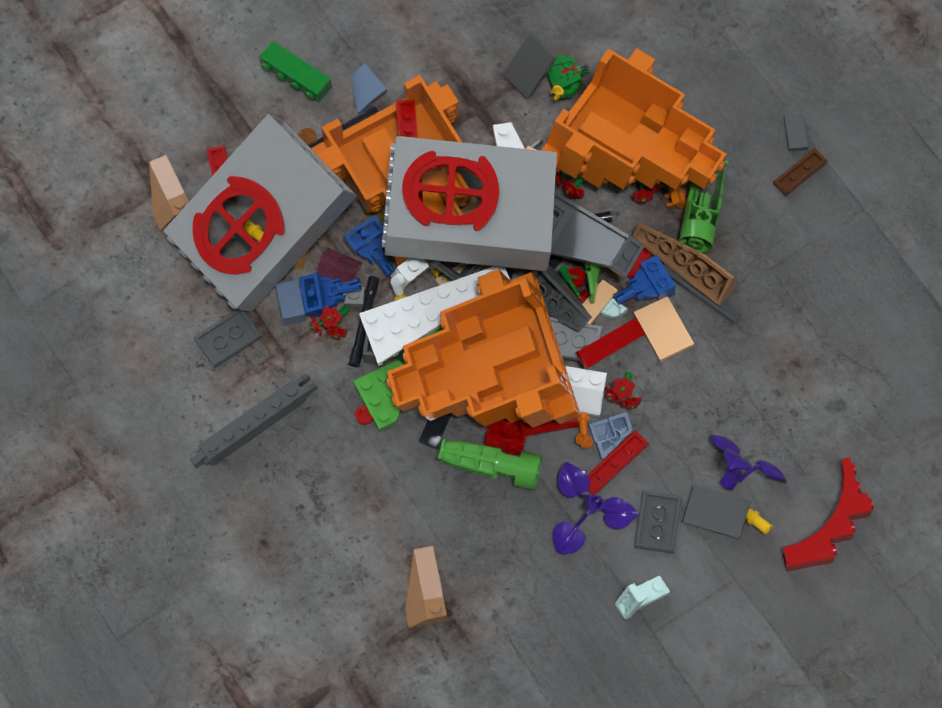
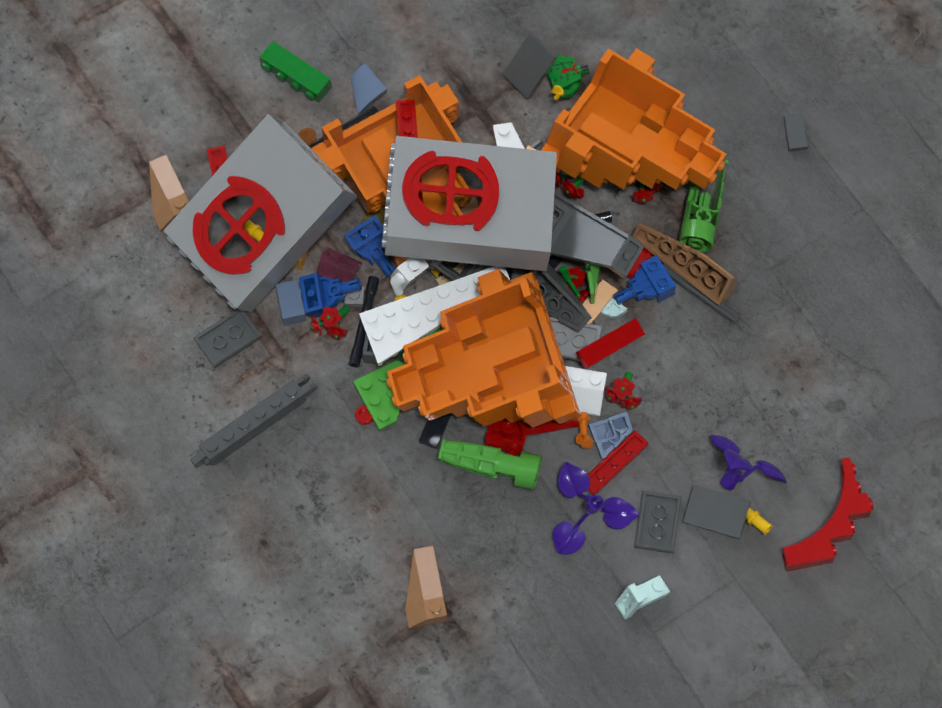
(663, 329): light nougat tile -> none
(678, 198): orange tile -> none
(799, 172): reddish brown tile -> none

